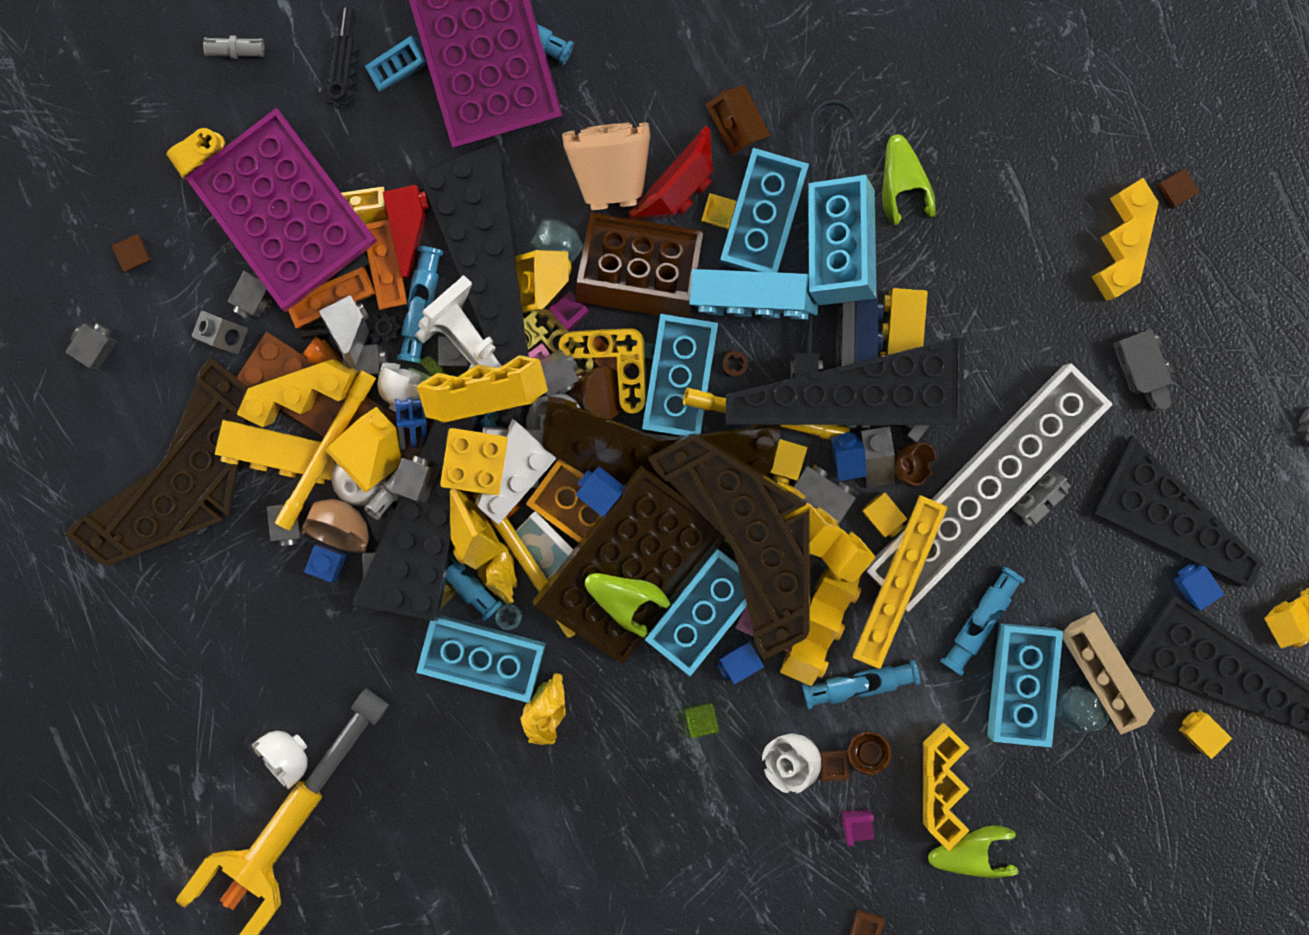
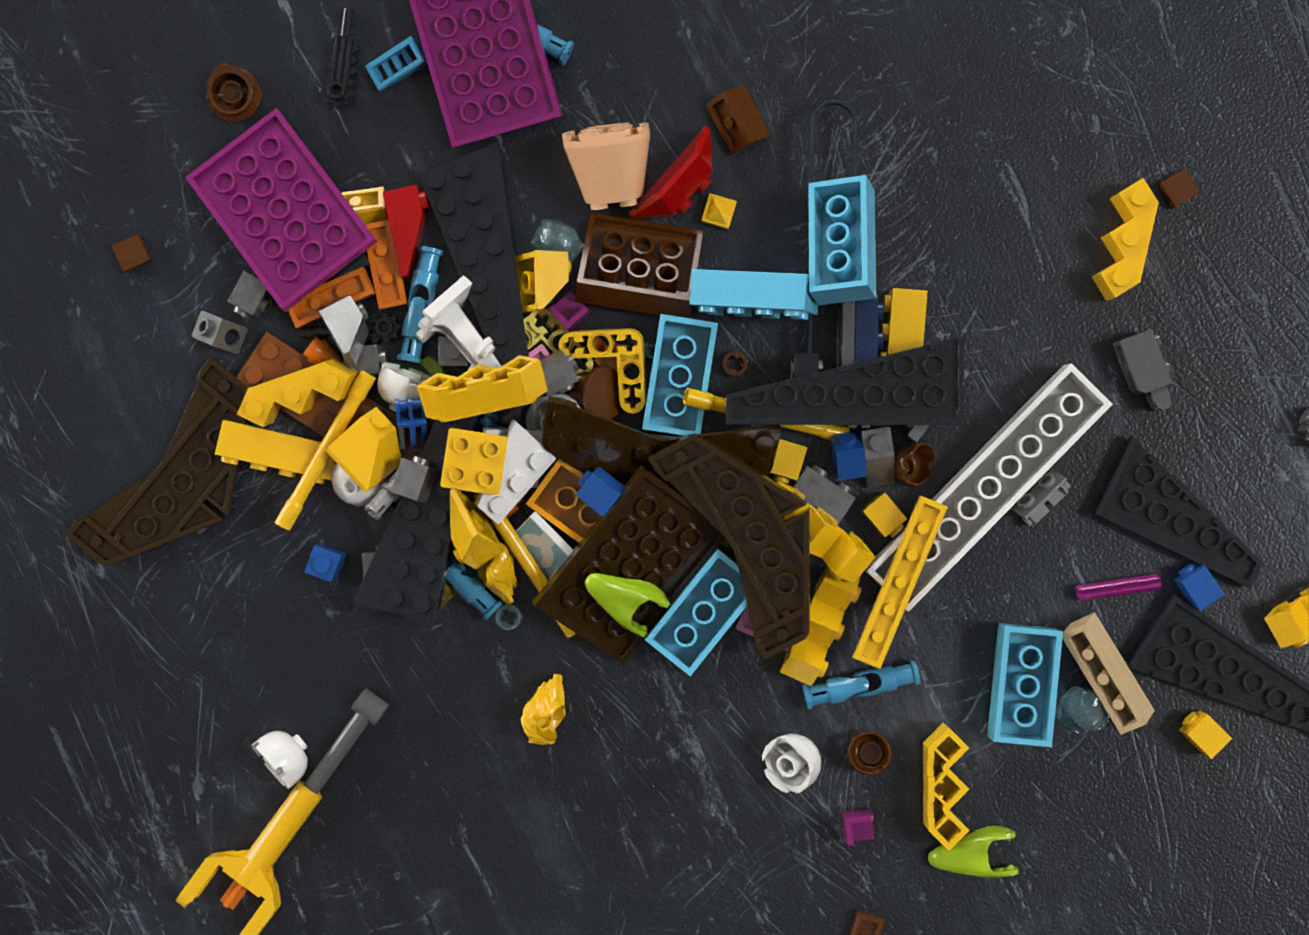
(91, 345): flat silver brick -> none
(193, 152): yellow piece -> none
(233, 47): light grey pin -> none
(233, 93): none -> reddish brown hat
(278, 533): flat silver brick -> none
(337, 526): medium nougat cylinder -> none
(481, 658): medium azure brick -> none
(701, 720): clear neon green tile -> none
(739, 662): blue brick -> none
(764, 212): medium azure brick -> none
(834, 765): reddish brown tile -> none
(902, 174): lime animal -> none
(990, 609): dark azure piece -> none
(1118, 587): none -> magenta axle

